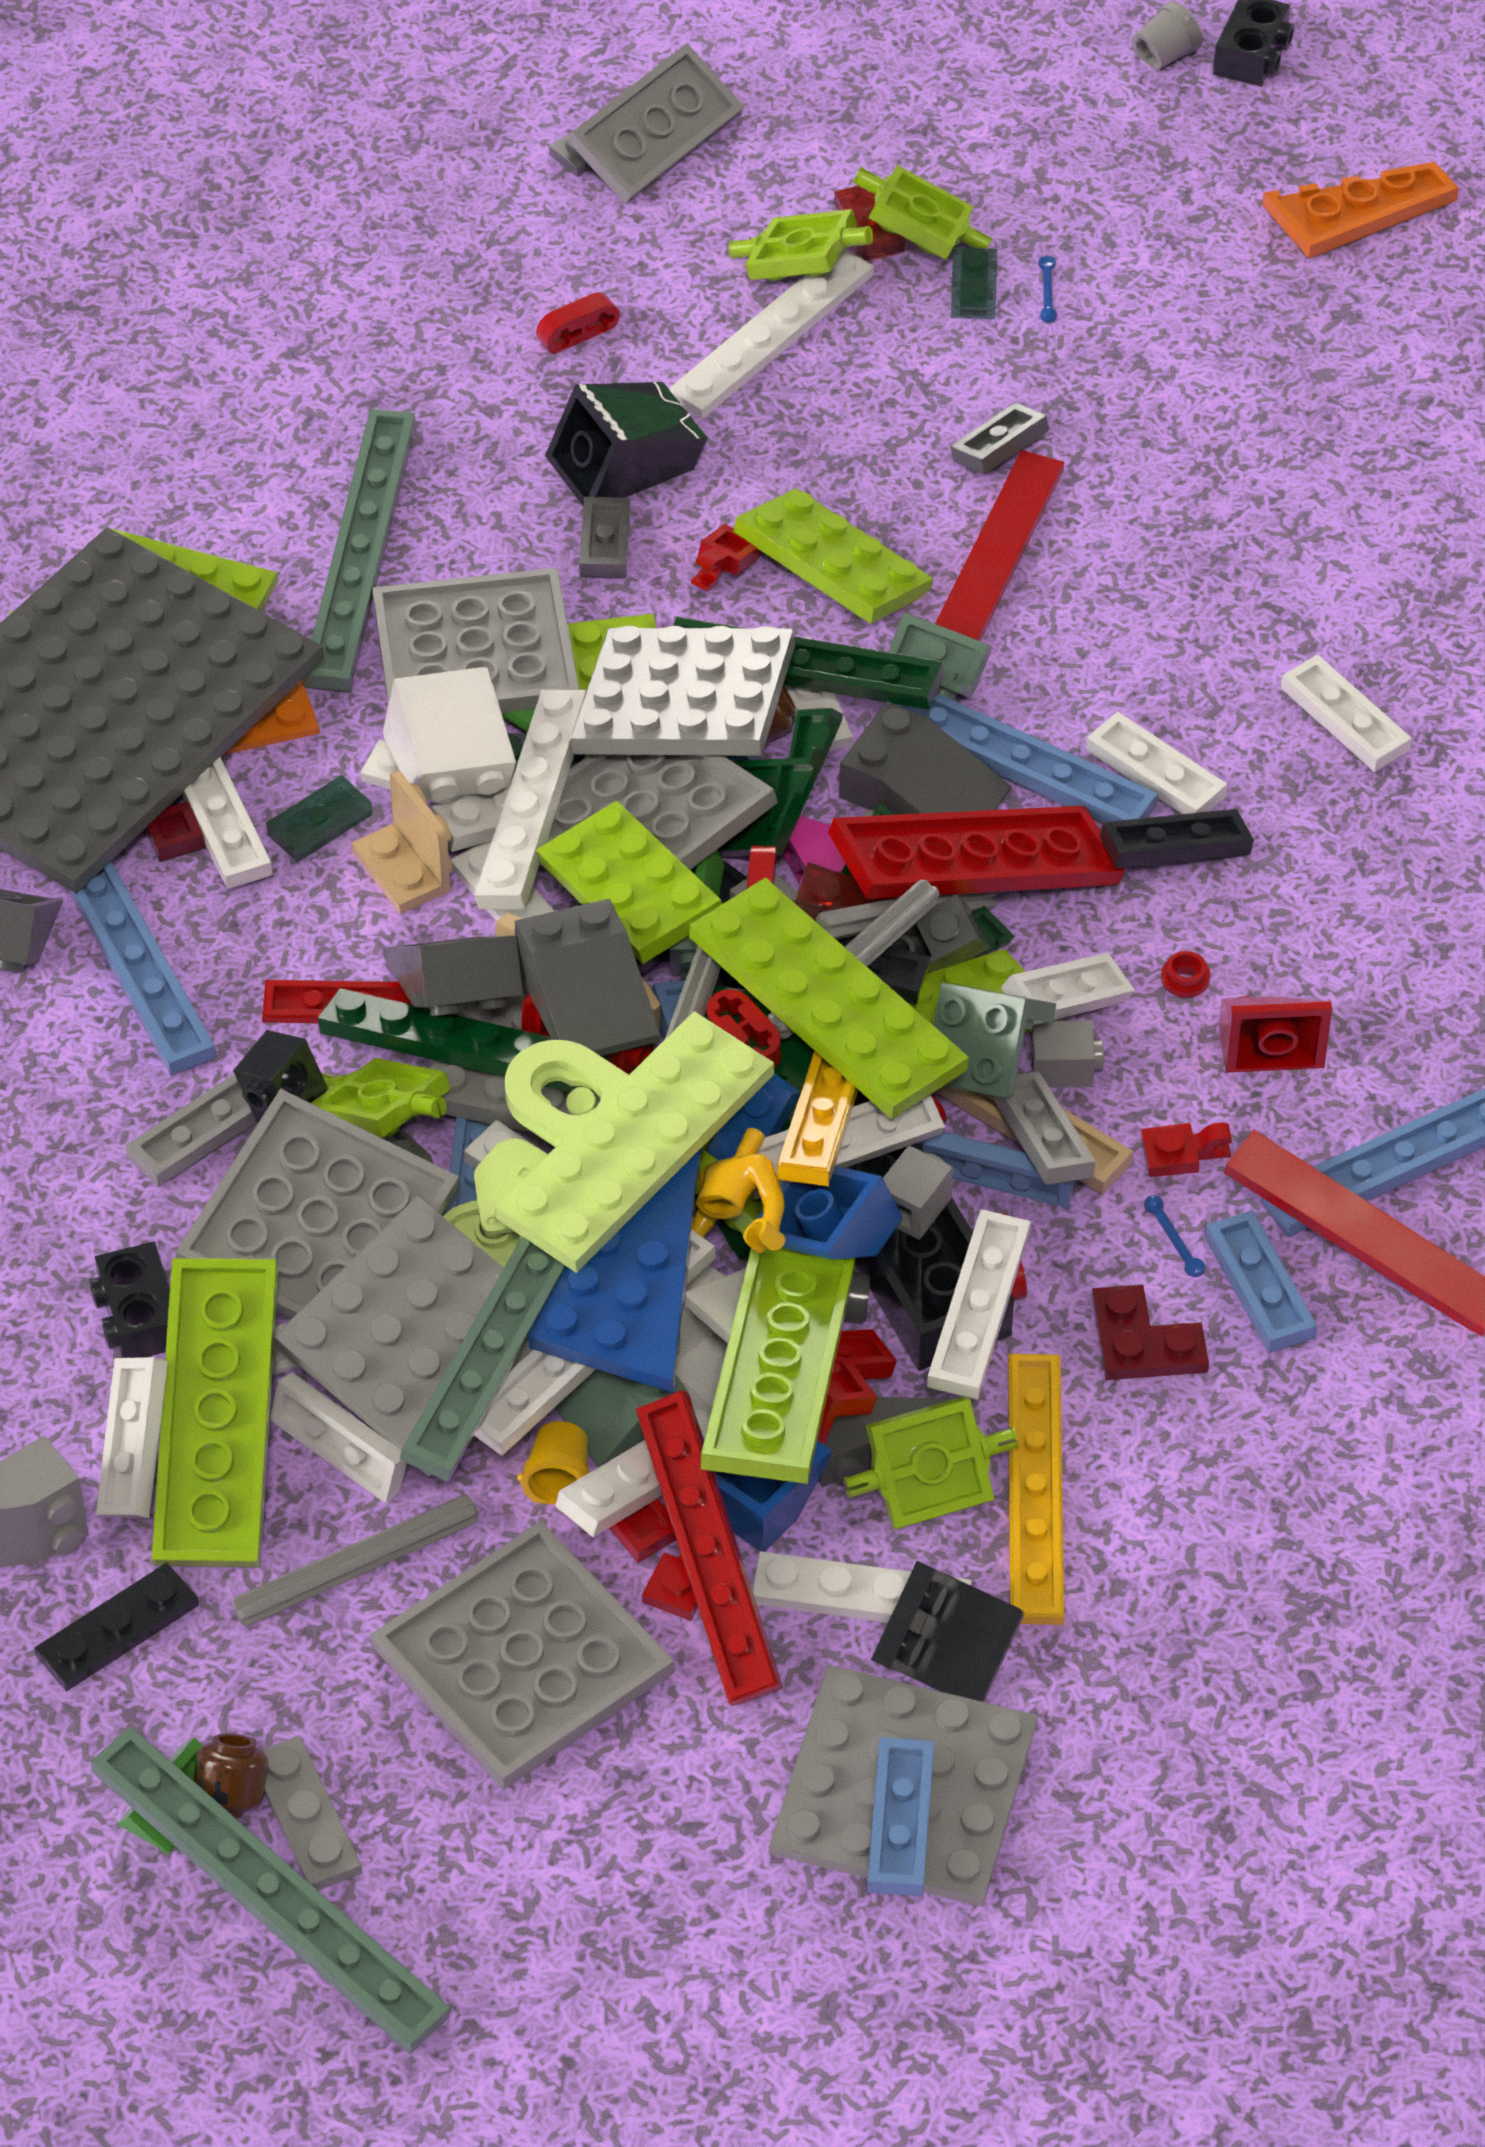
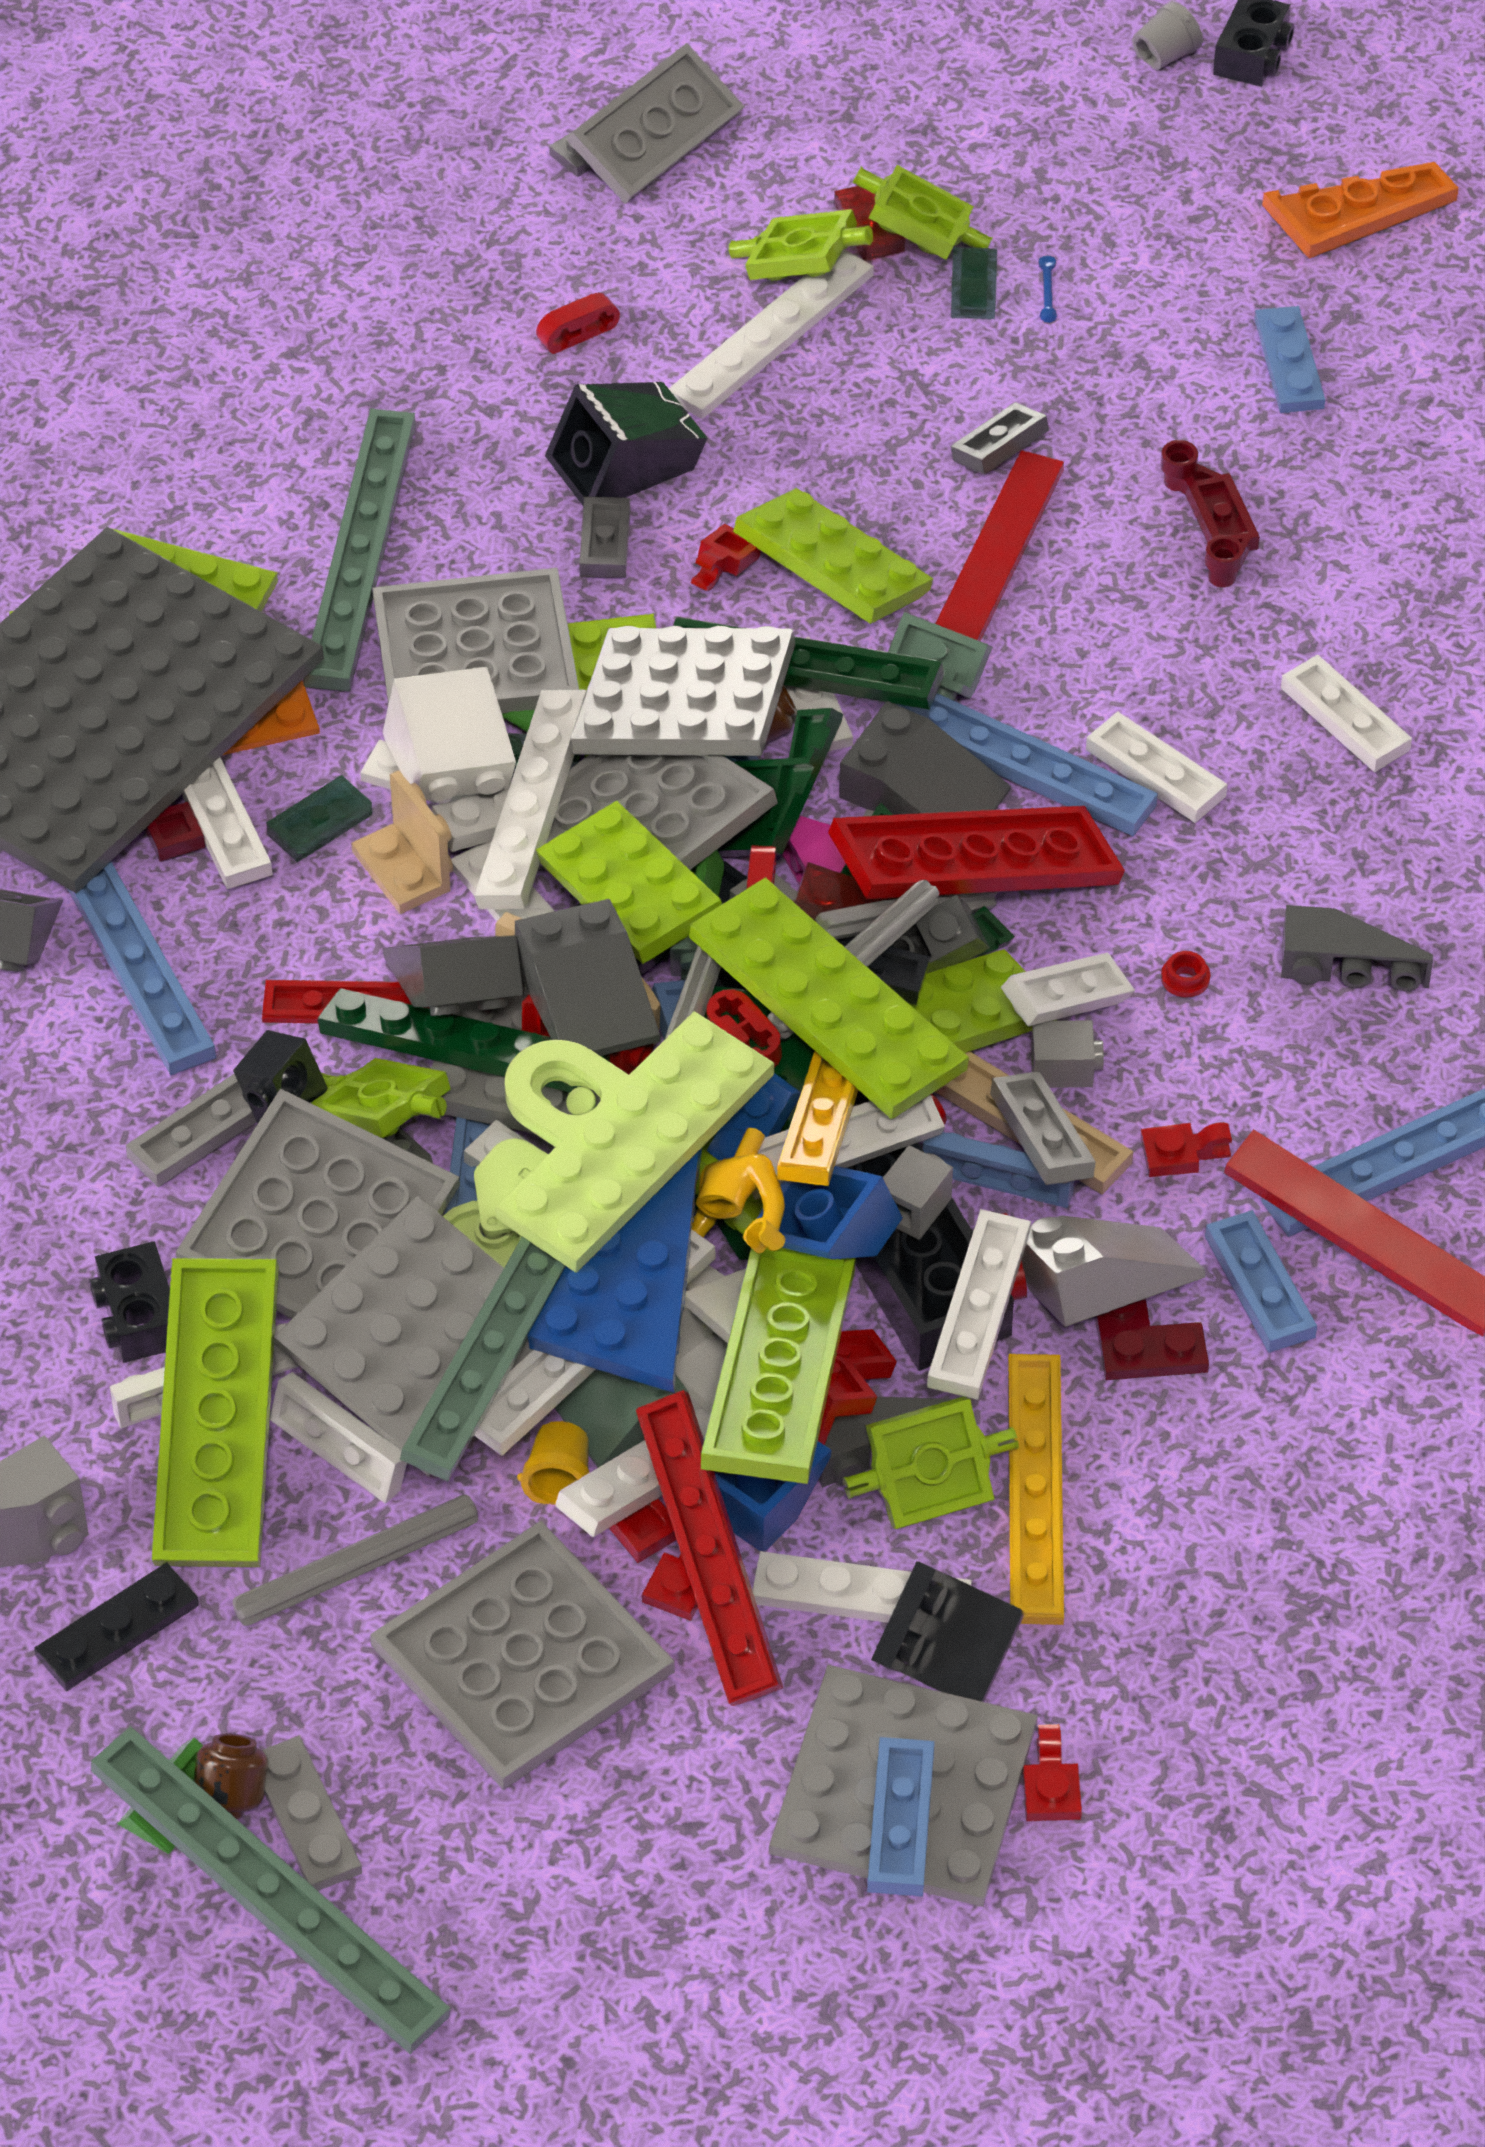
(132, 1437): white plate -> none
(858, 1299): dark grey tile -> none
(990, 1032): sand green bracket -> none
(1050, 1786): none -> red plate
(1101, 1265): none -> light grey slope
(1176, 838): black plate -> none
(1193, 1266): blue hinge -> none
(1216, 507): none -> dark red plate
(1274, 1033): red slope -> none
(1289, 359): none -> medium blue plate
(1320, 933): none -> dark grey slope

